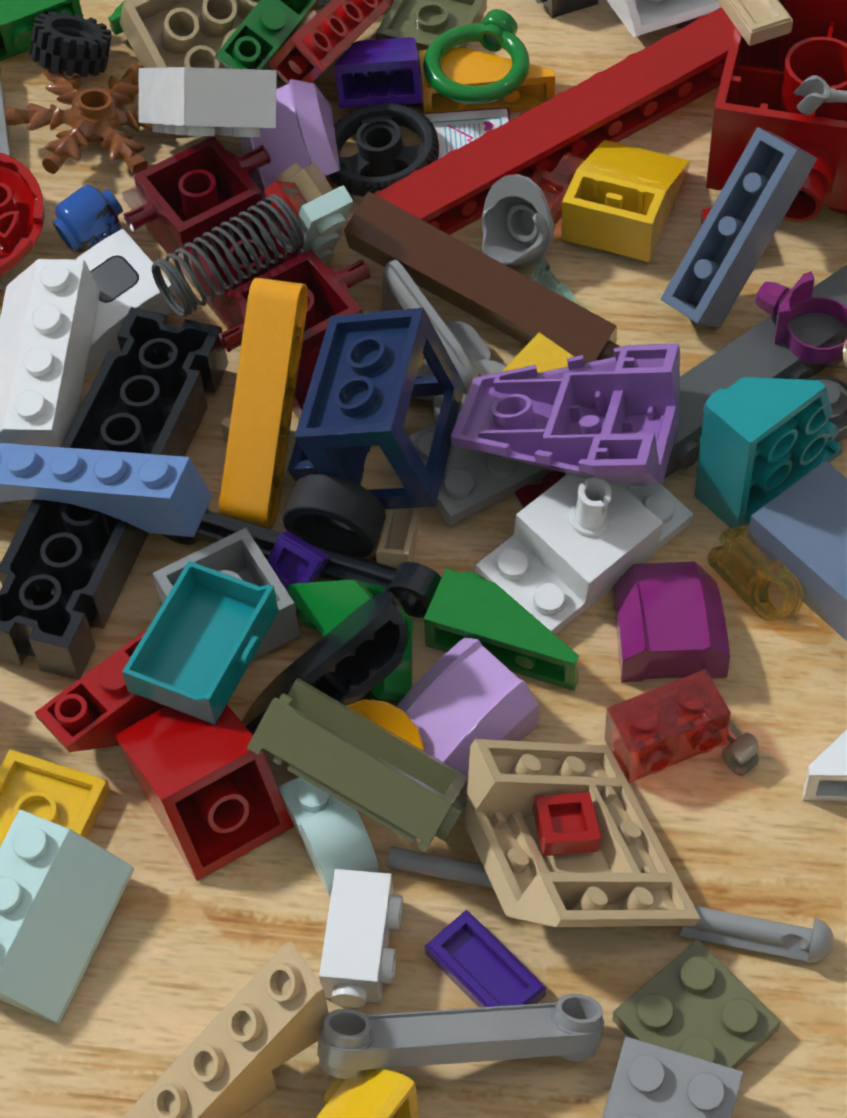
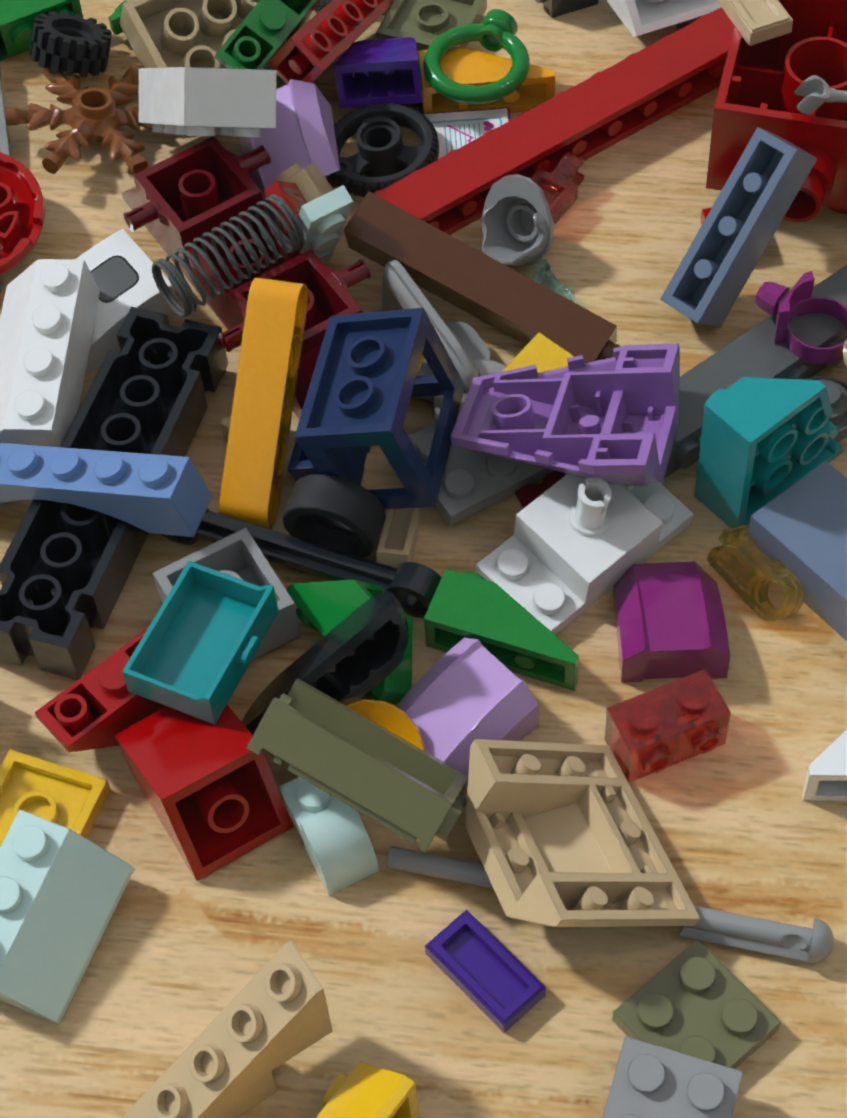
(87, 217): blue head -> none
(296, 560): dark purple tile -> none
(357, 937): white brick -> none
(362, 1042): light grey piece -> none
(566, 824): red plate -> none
(621, 199): yellow slope -> none
(742, 752): dark tan hand -> none

